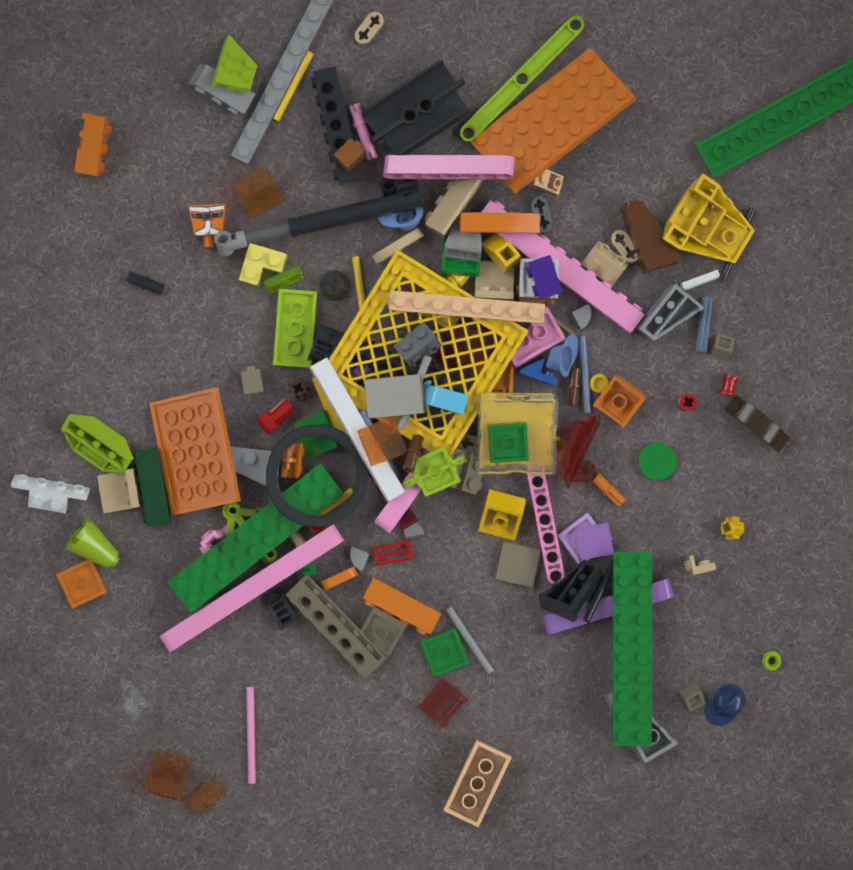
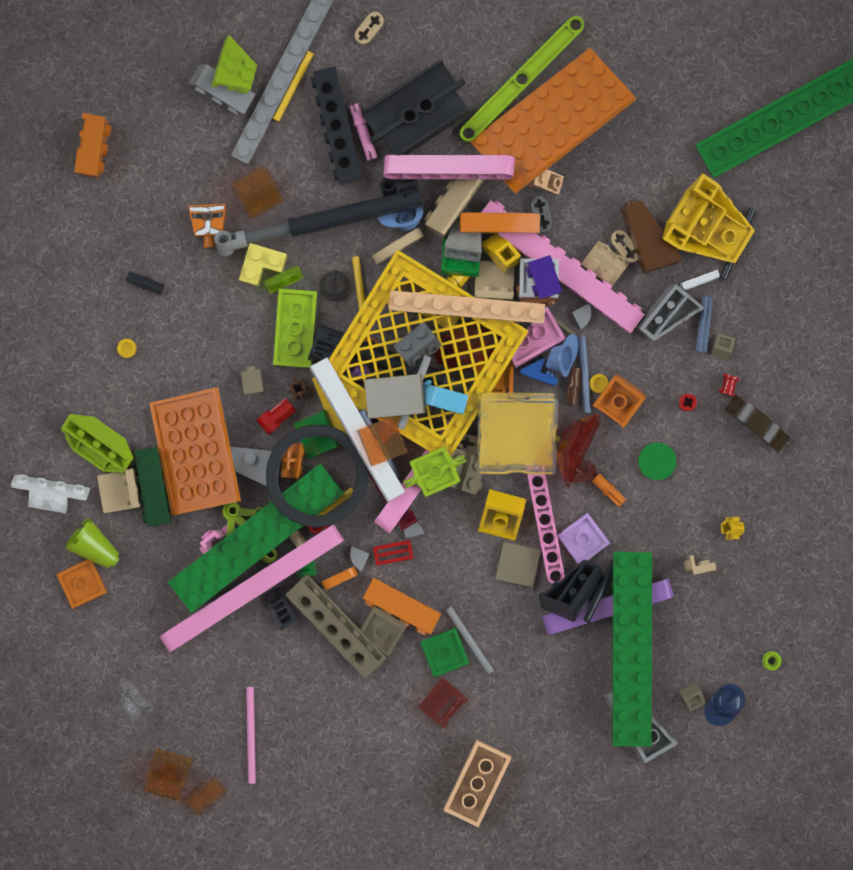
(126, 348): none -> yellow tile
(350, 154): dark orange brick -> none
(413, 453): reddish brown axle -> none
(508, 442): green tile -> none
(594, 541): medium lavender piece -> none

